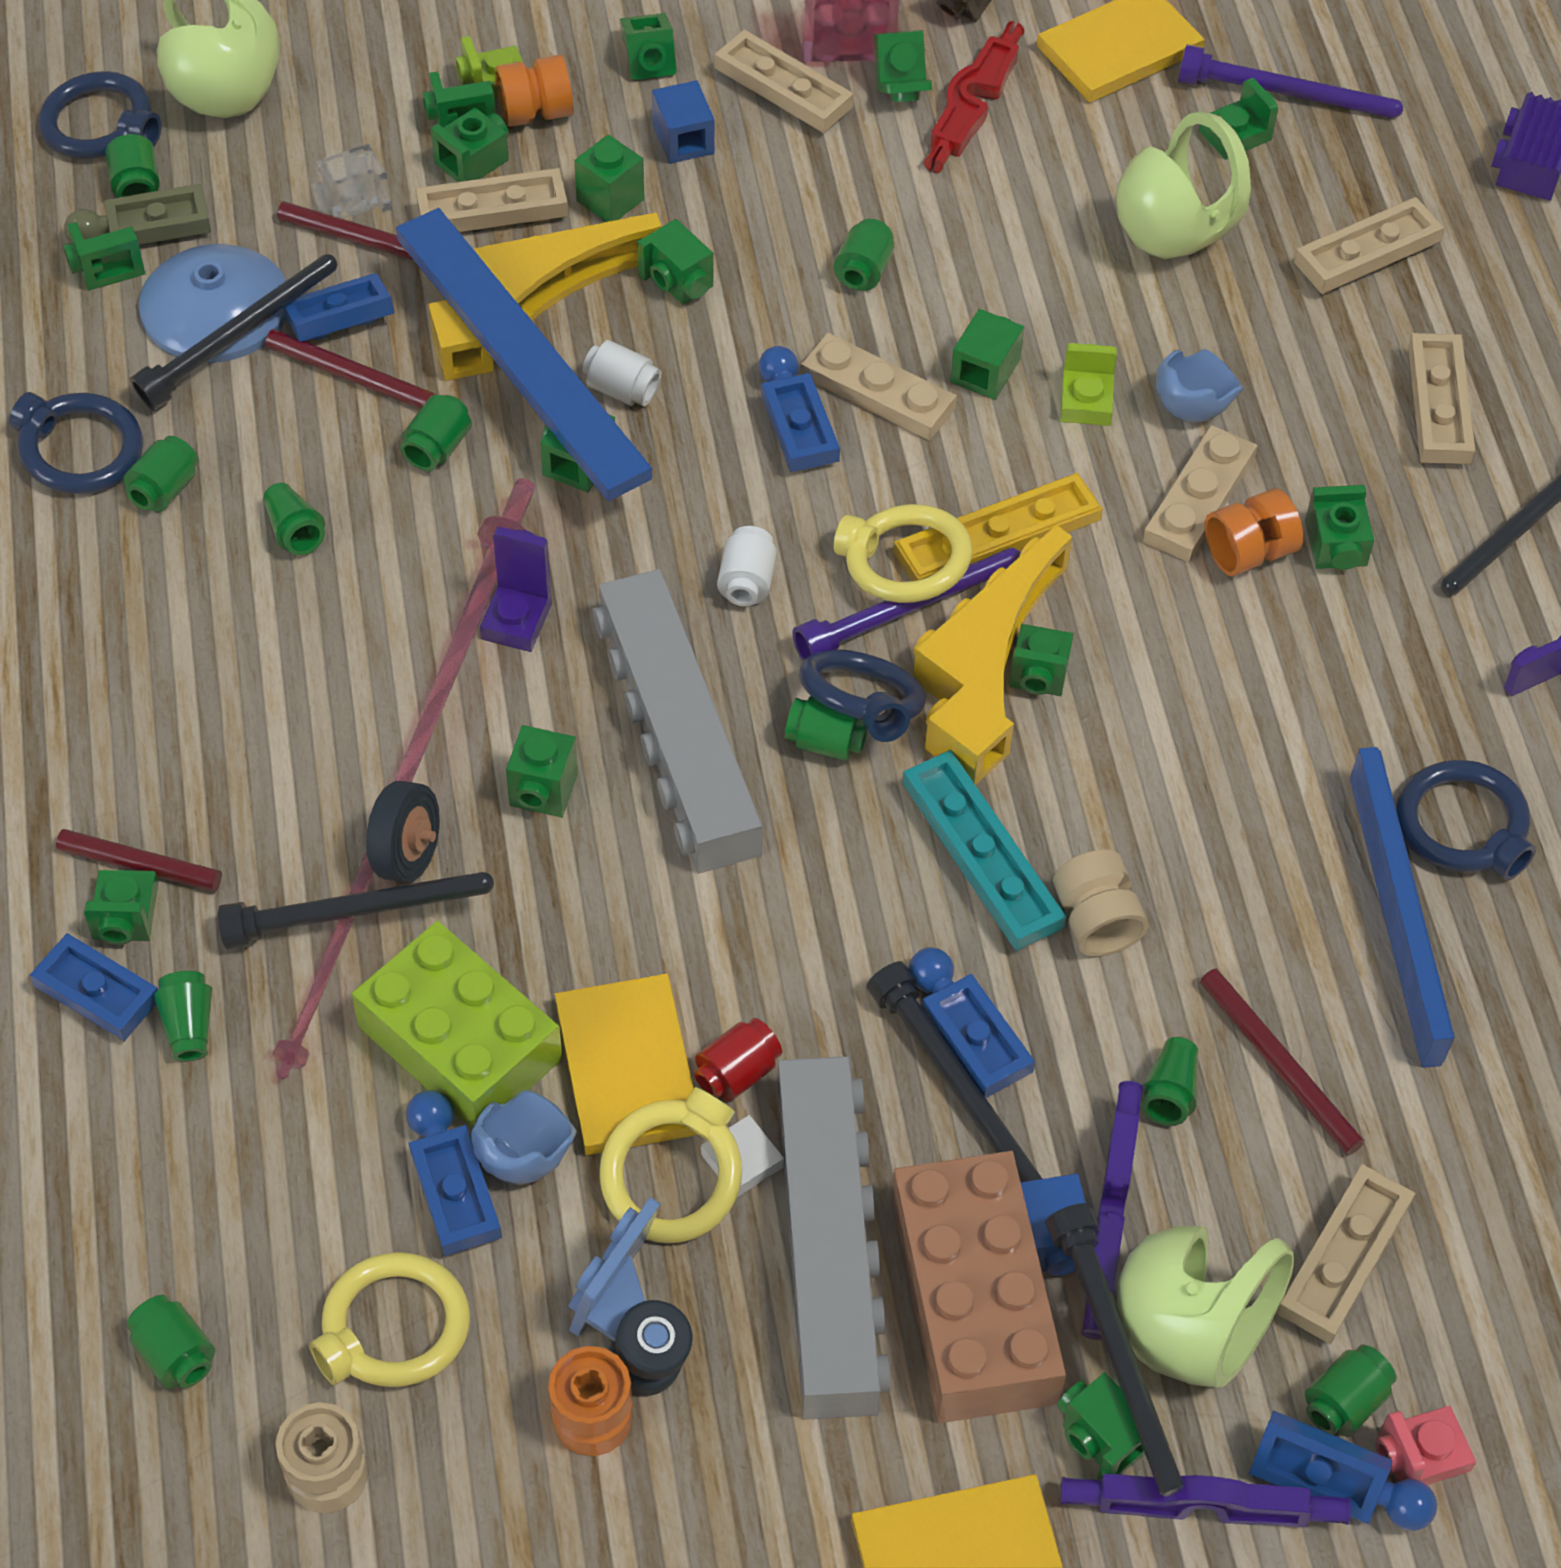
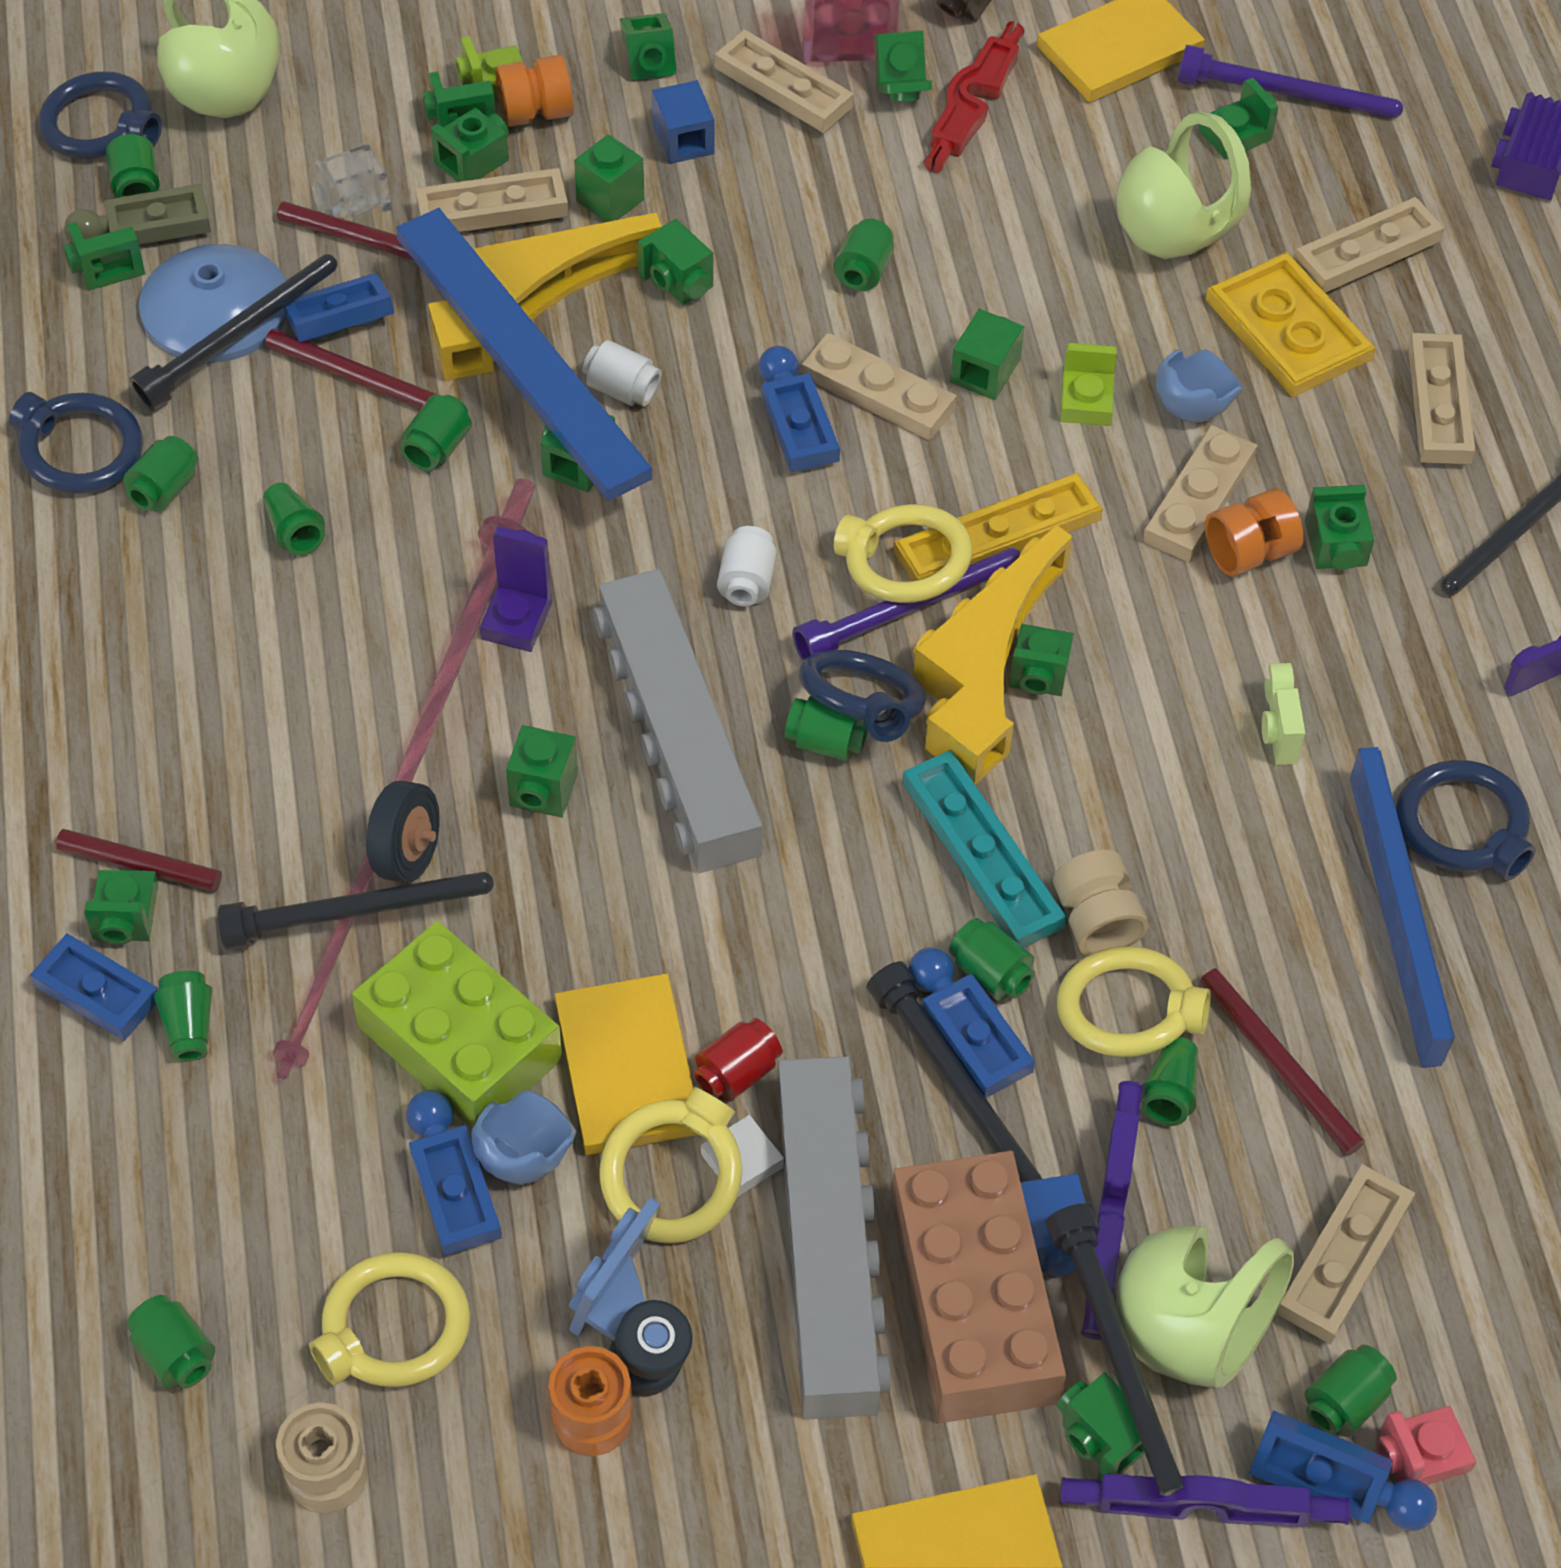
(993, 959): none -> green brick
(1186, 1009): none -> light yellow piece
(1284, 722): none -> yellowish green plate
(1290, 324): none -> yellow tile

